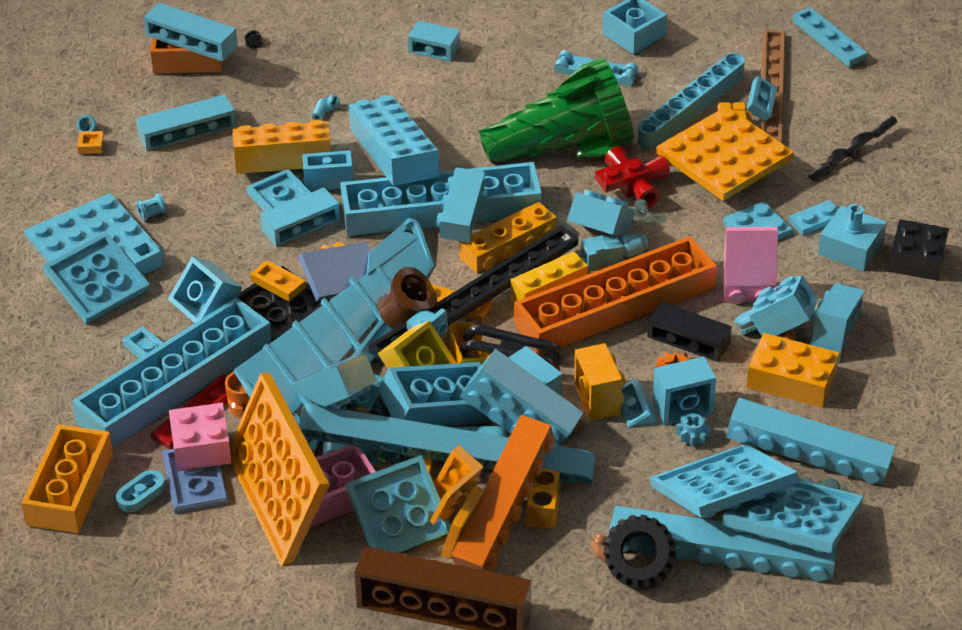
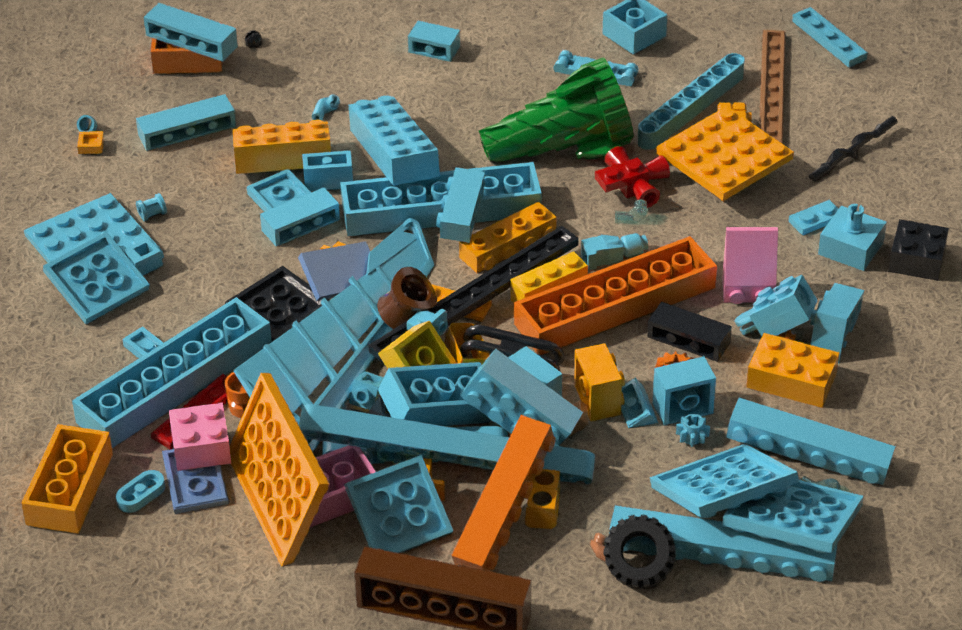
(203, 289): medium azure brick -> none
(277, 280): light orange plate -> none
(337, 382): medium azure slope -> none
(457, 479): light orange bracket -> none
(461, 521): light orange tile -> none
(595, 212): medium azure brick -> none
(758, 216): medium azure plate -> none
(761, 98): medium azure plate -> none

